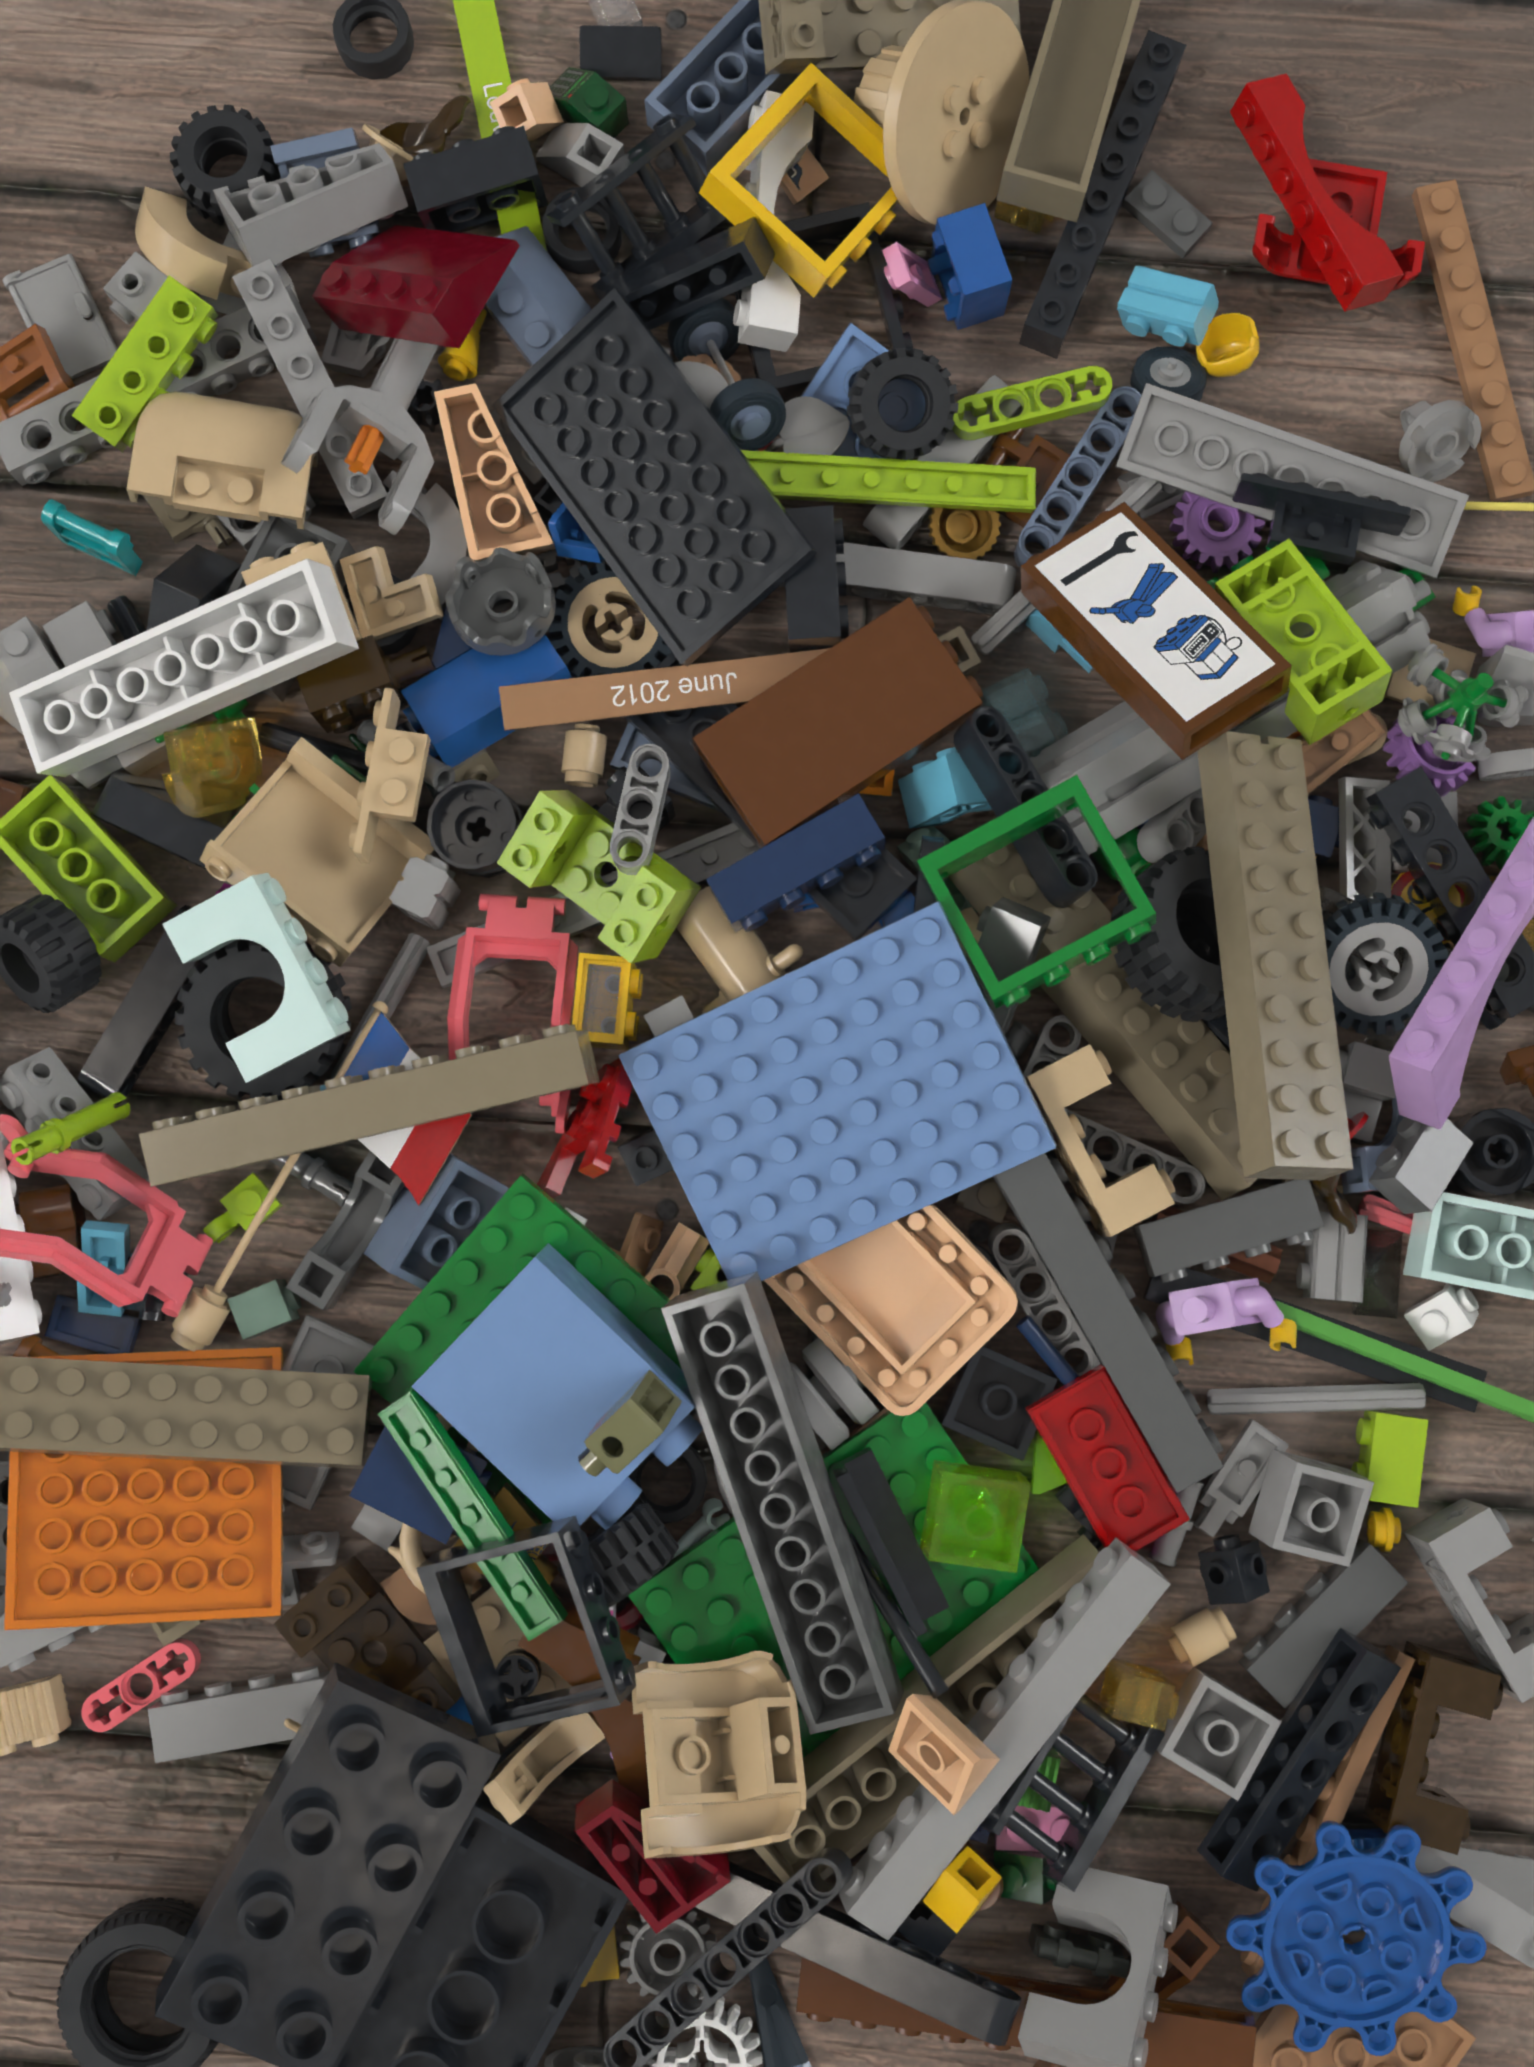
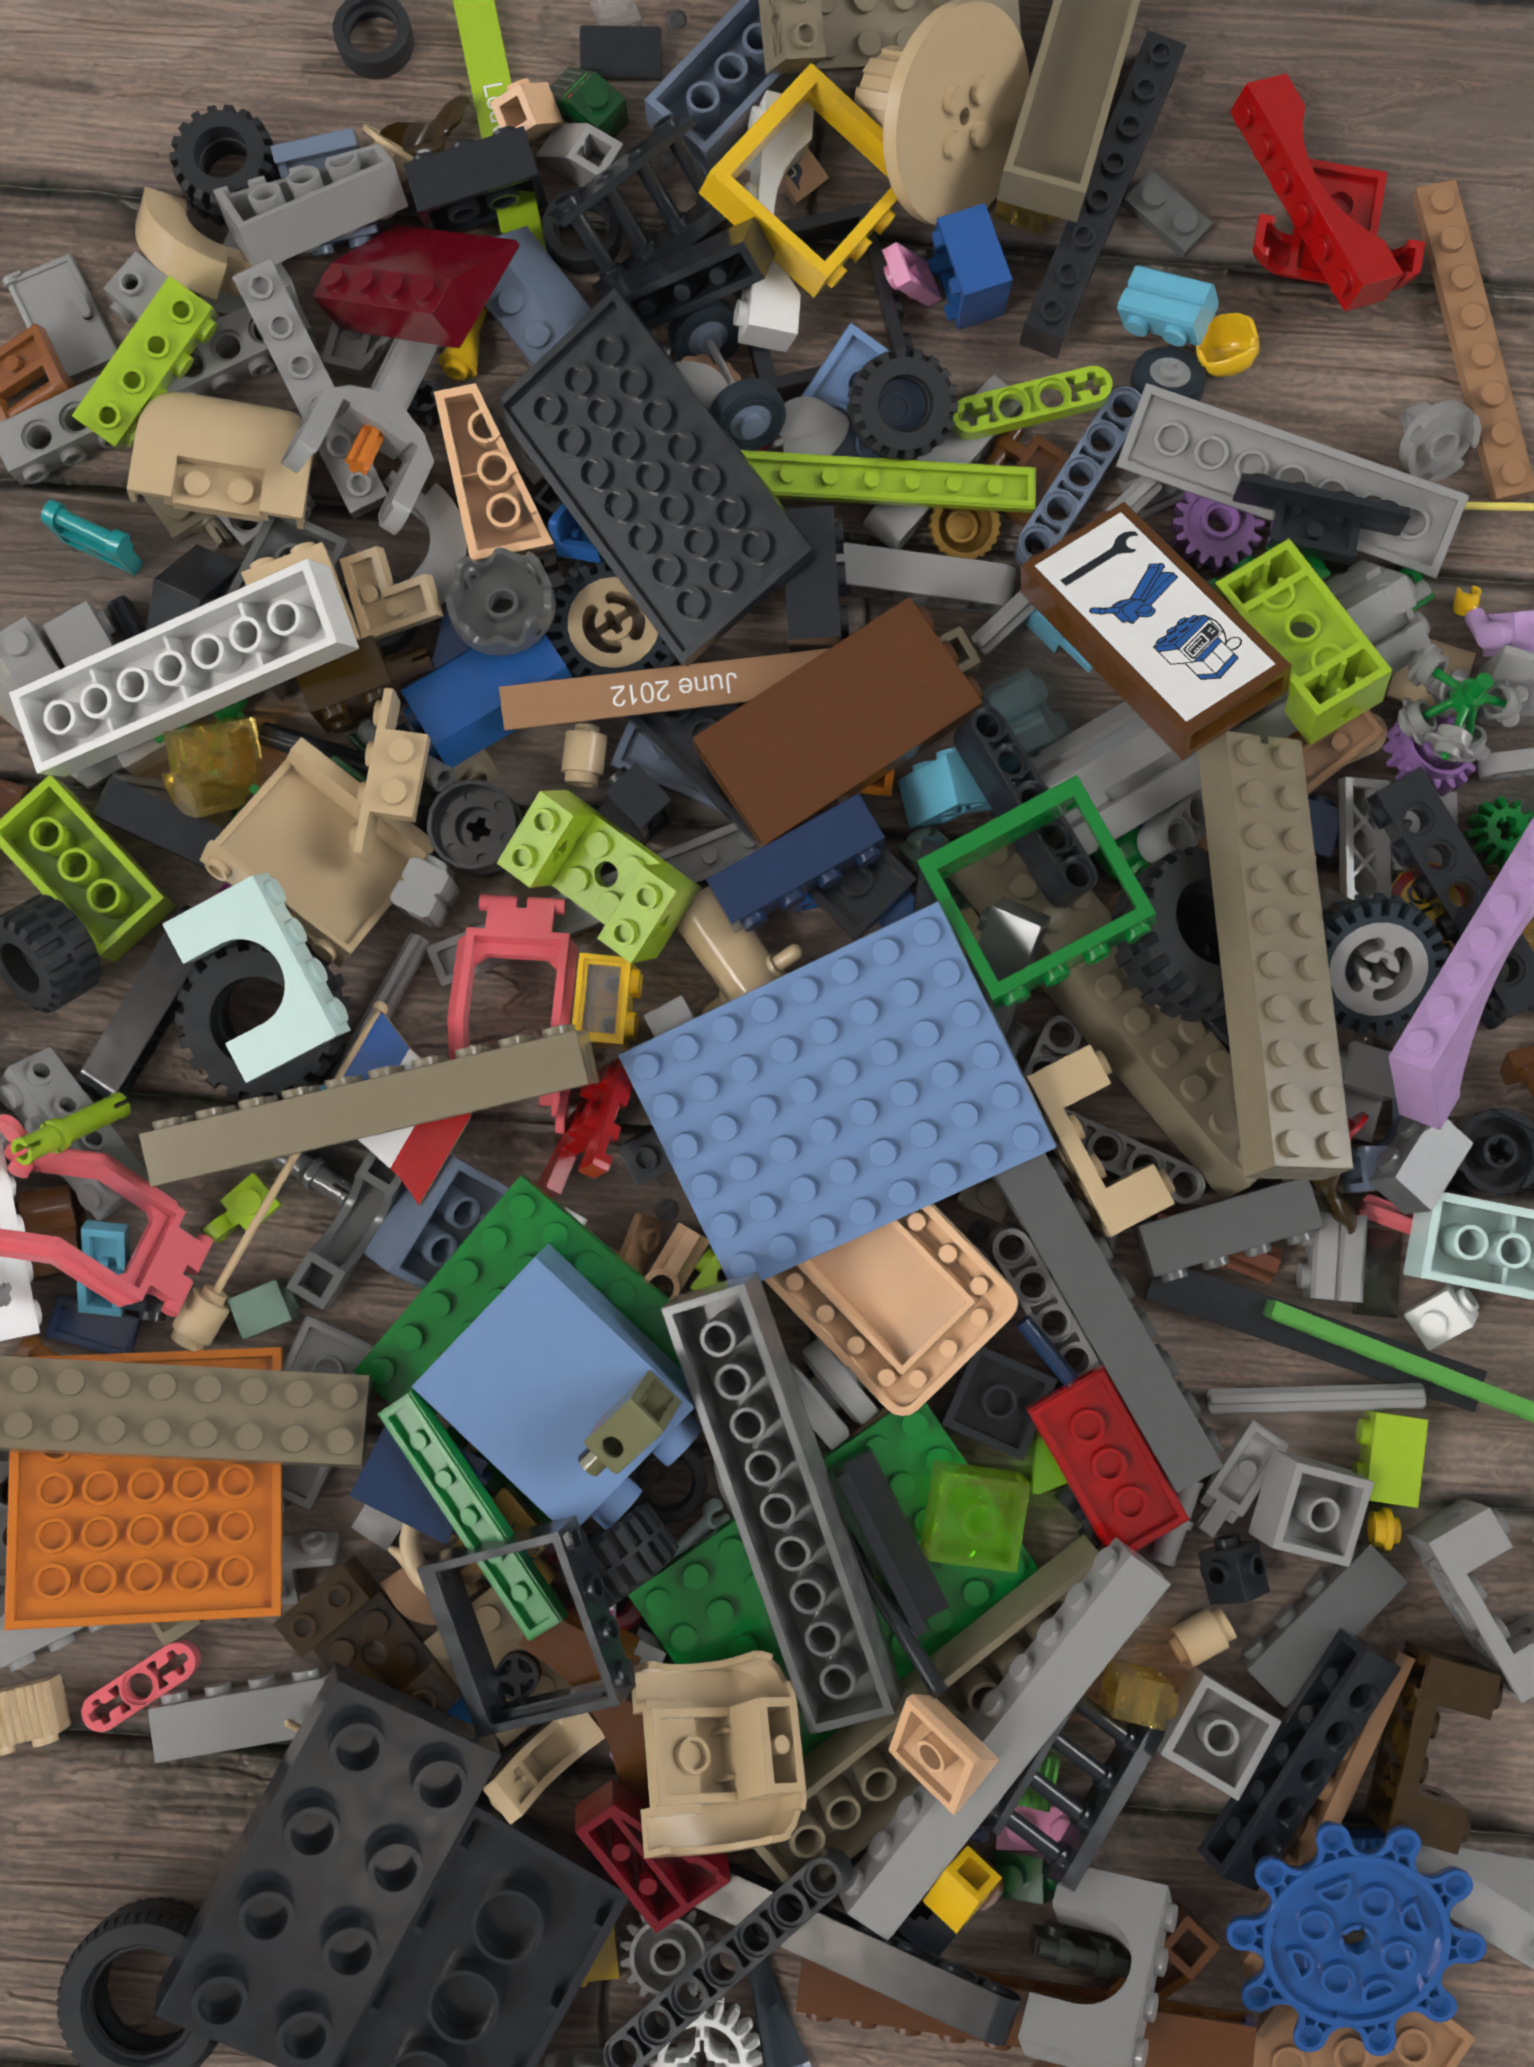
(640, 788): light grey beam -> none
(1219, 1308): lavender torso -> none

